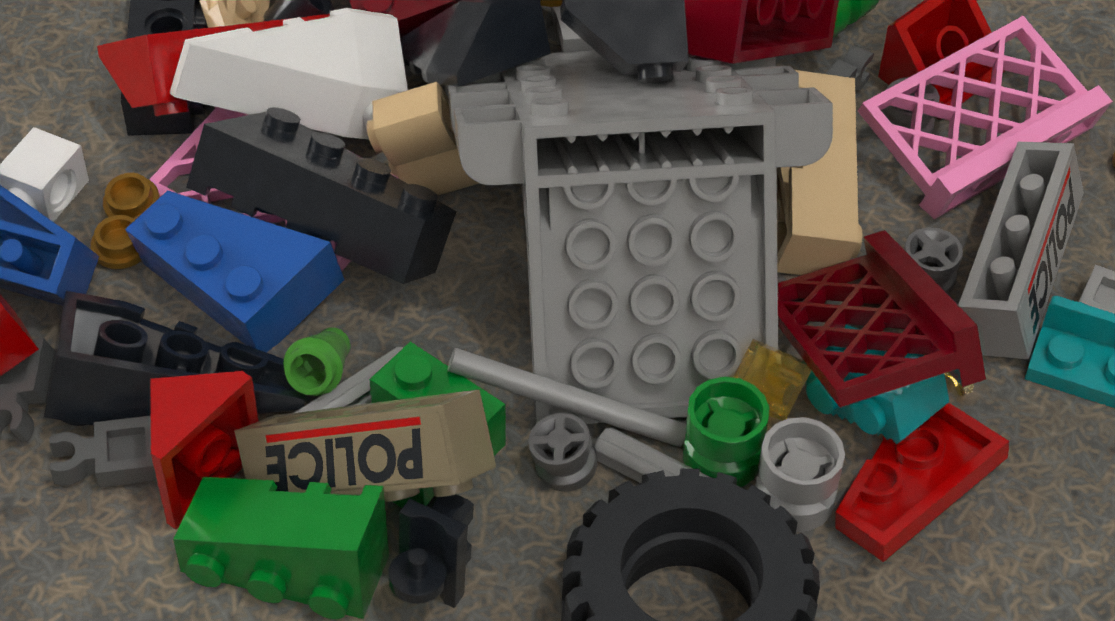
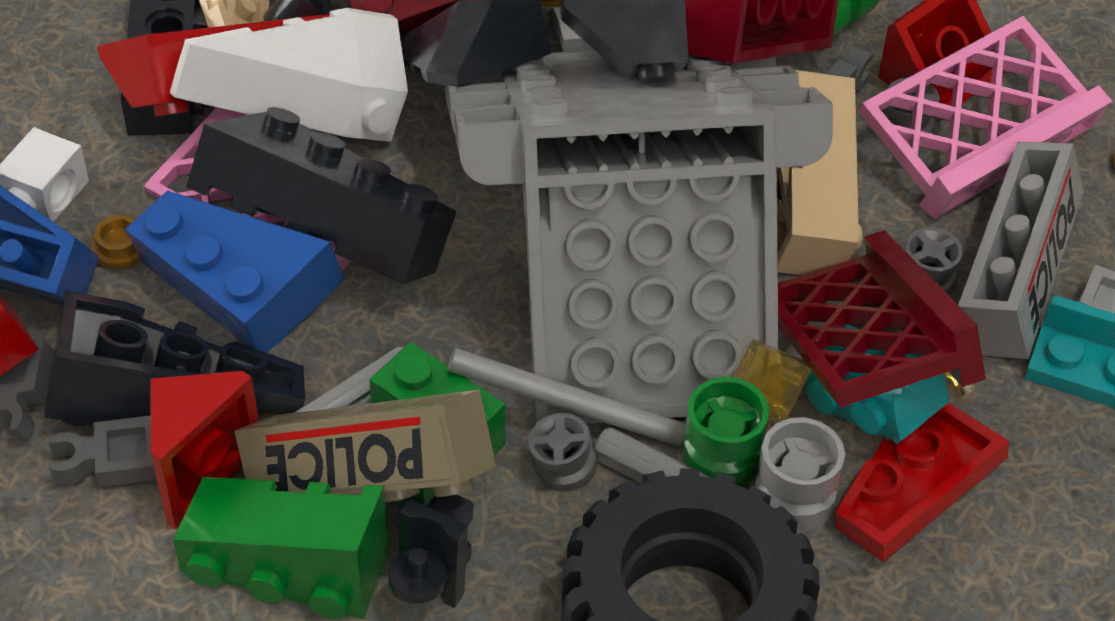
(129, 195): pearl gold plate -> none
(317, 362): bright green cone -> none
(419, 138): tan brick -> none

